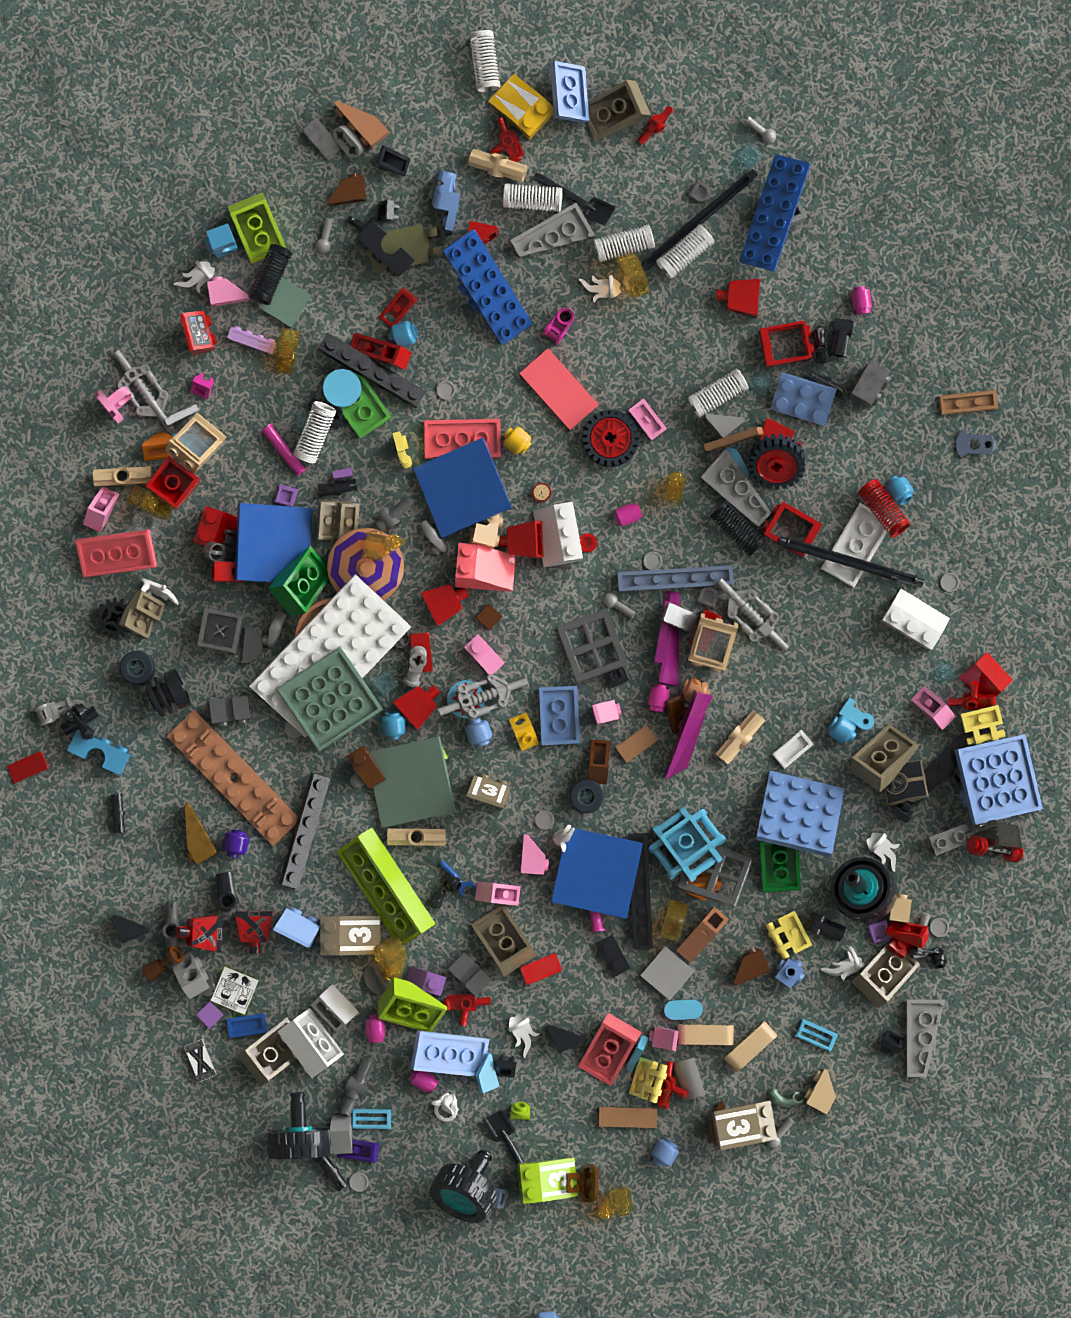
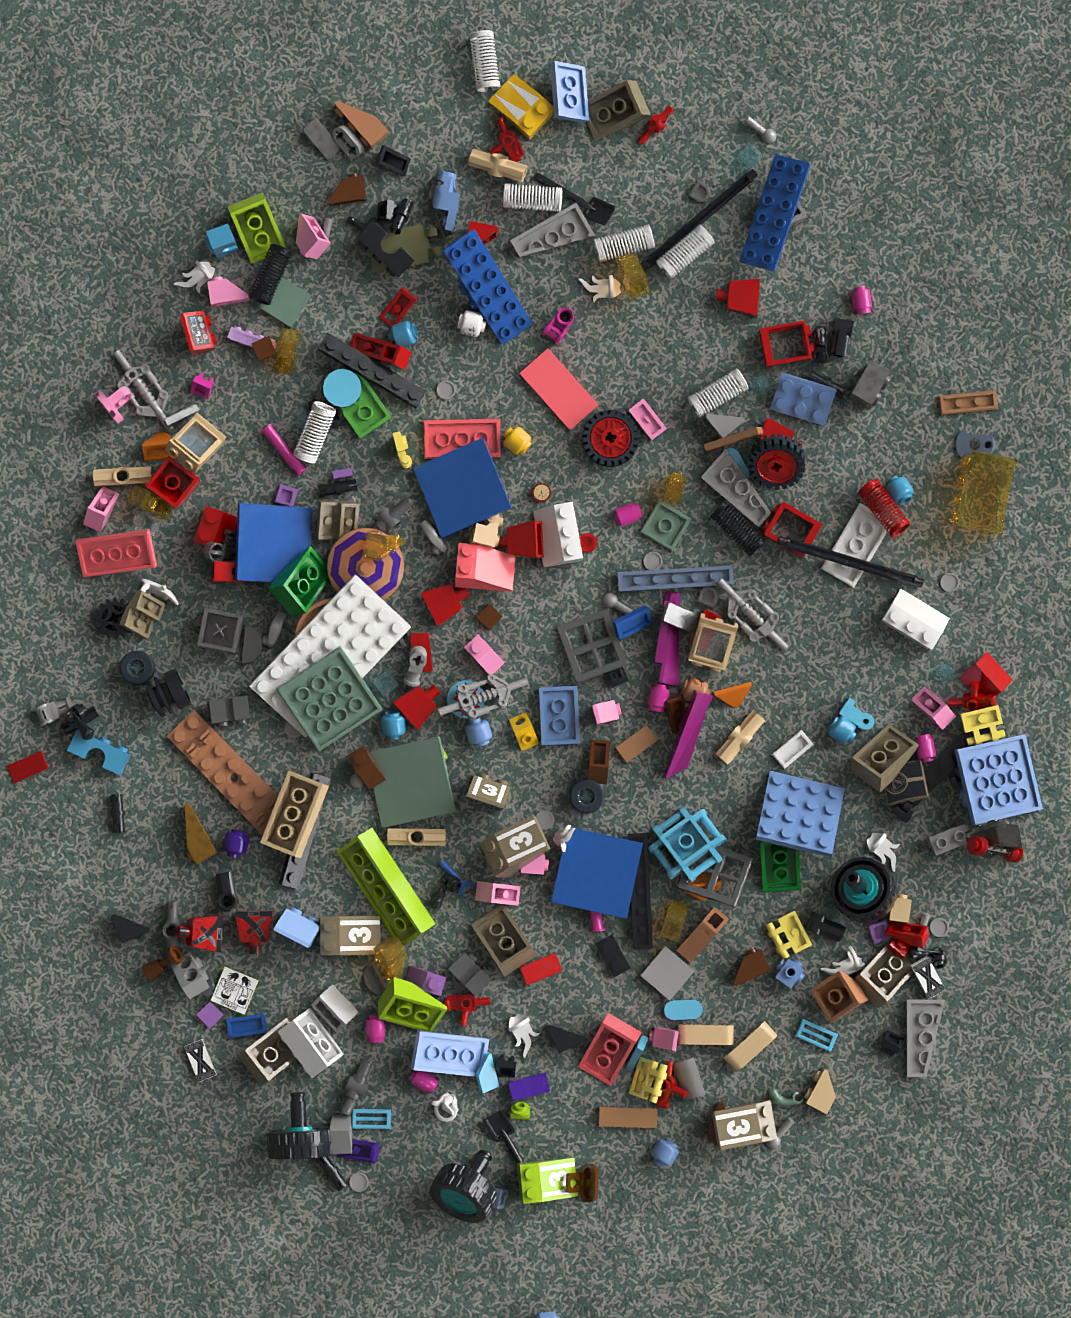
(264, 348): none -> reddish brown tile
(294, 814): none -> tan brick
(310, 237): none -> bright pink slope
(401, 216): none -> black pin
(471, 323): none -> white head
(514, 847): none -> dark tan slope
(529, 1086): none -> dark purple slope
(616, 1201): clear yellow slope -> none
(632, 622): none -> blue tile
(665, 525): none -> sand green tile
(733, 695): none -> orange slope
(838, 996): none -> nougat slope
(926, 748): none -> dark pink brick
(927, 977): none -> tile
(983, 493): none -> clear yellow windscreen

